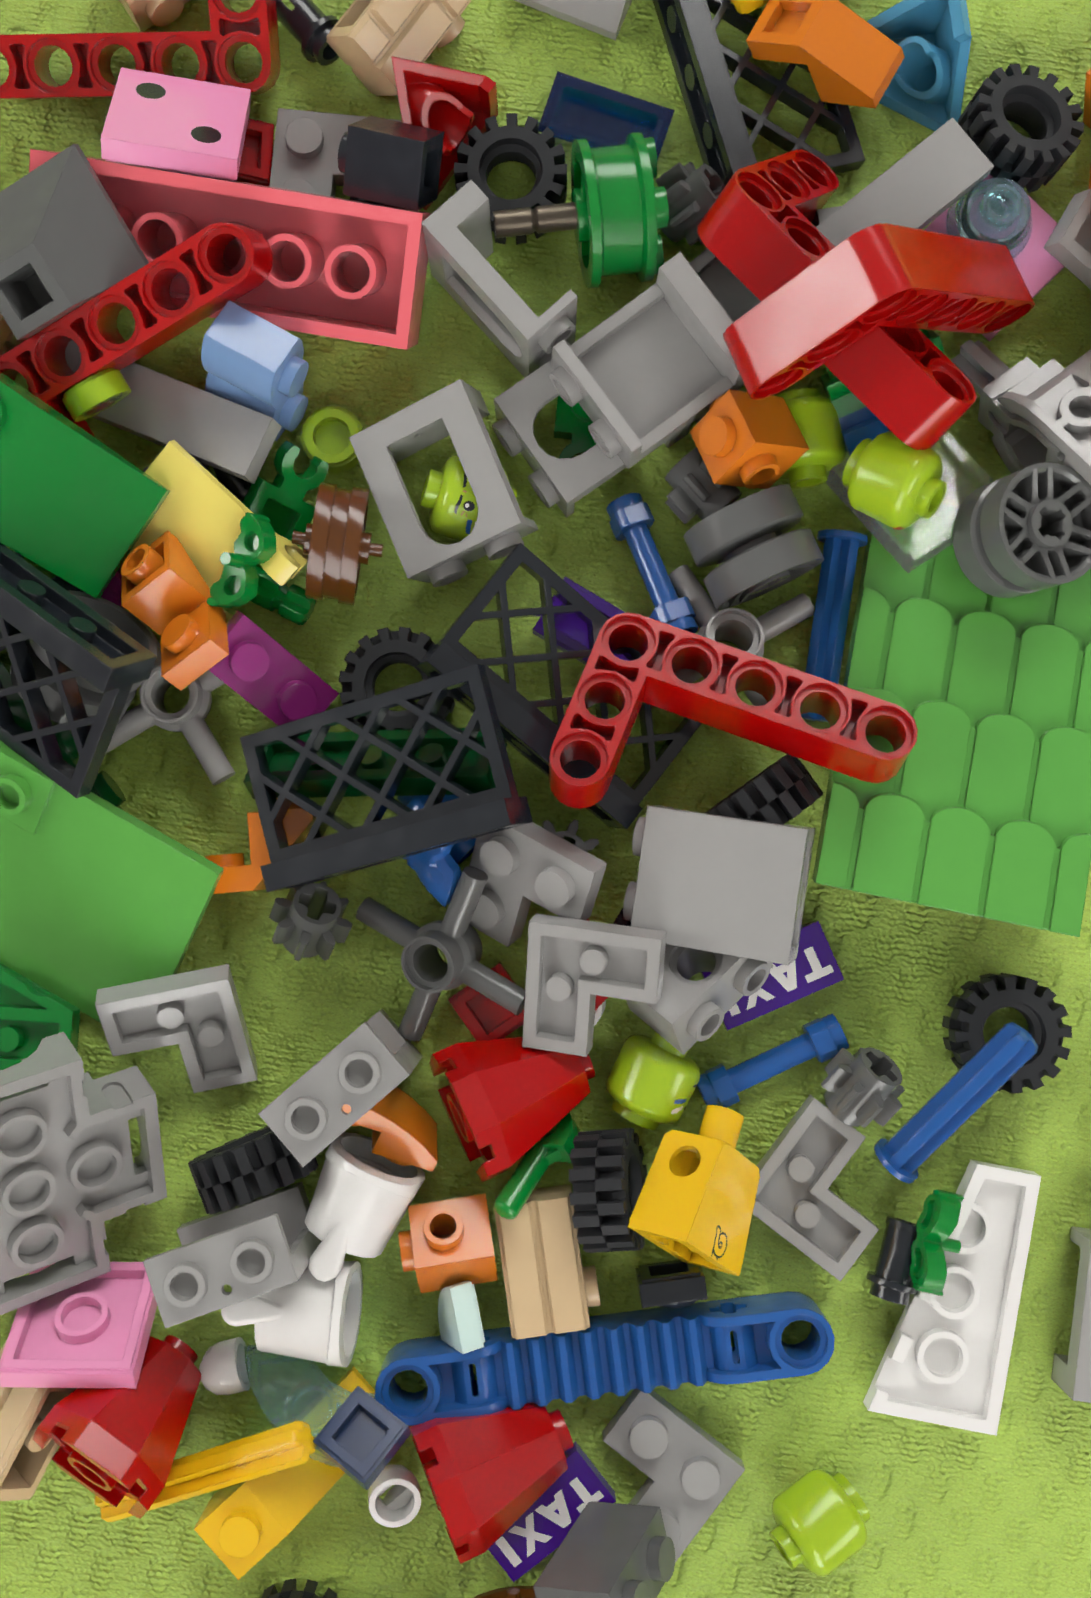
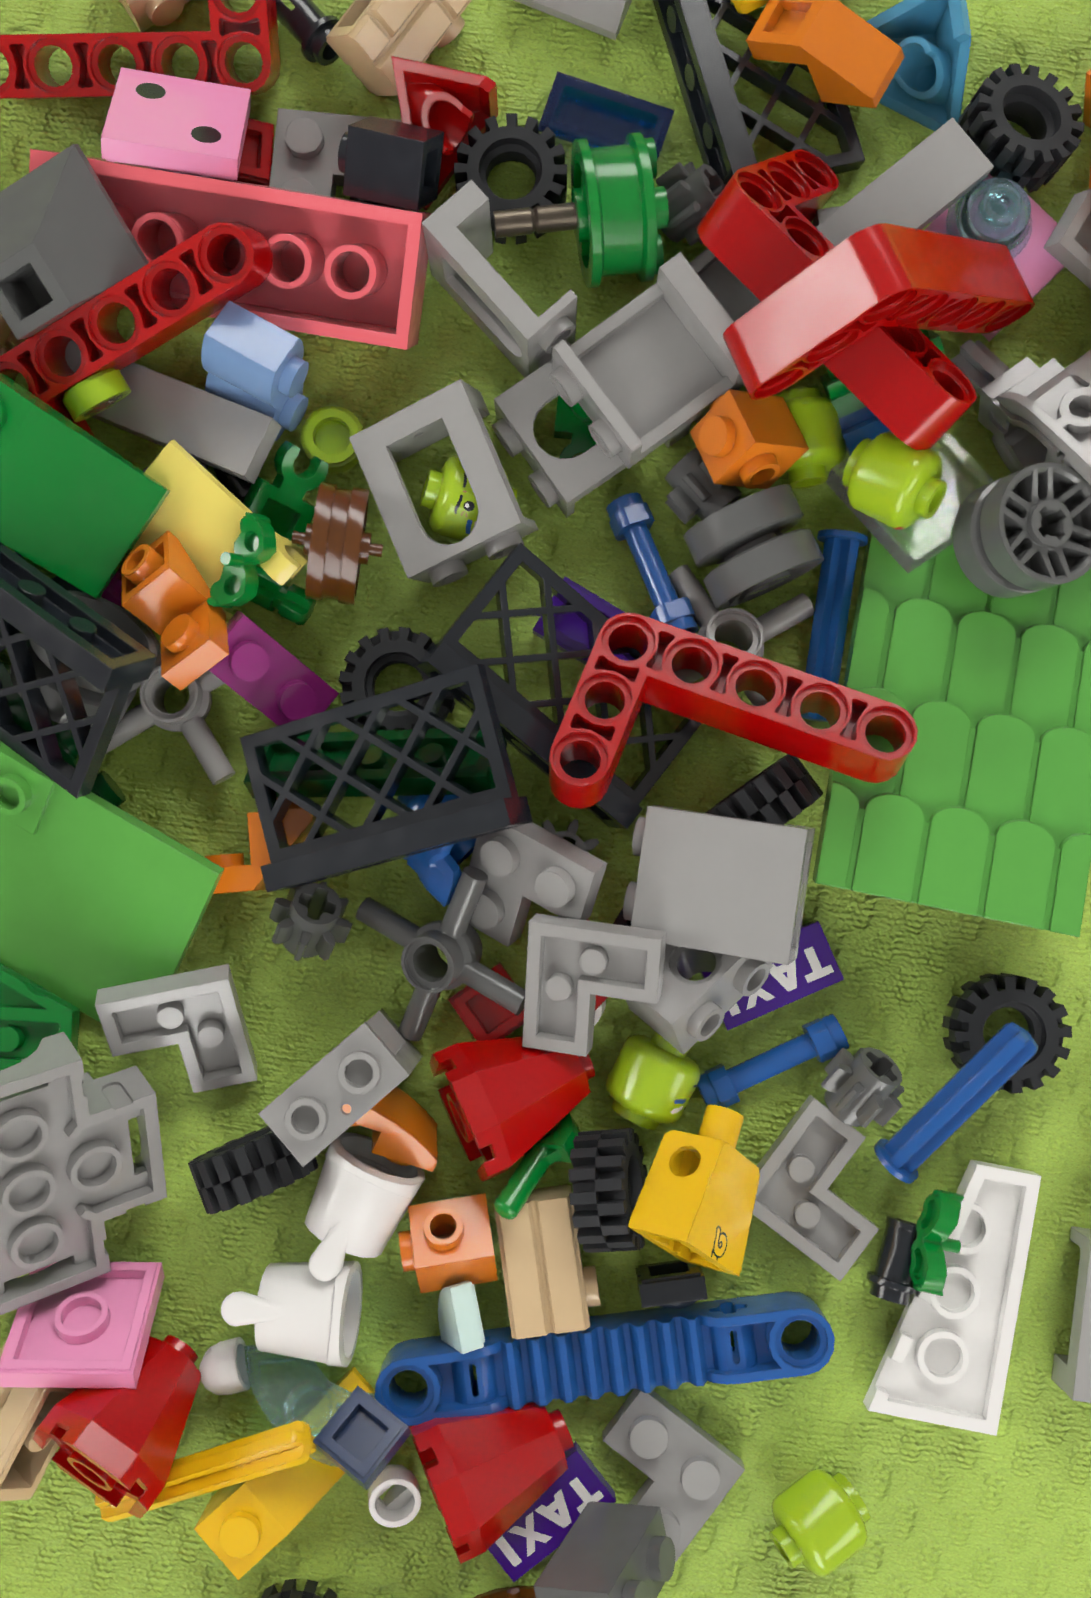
(245, 1247): light grey panel -> none

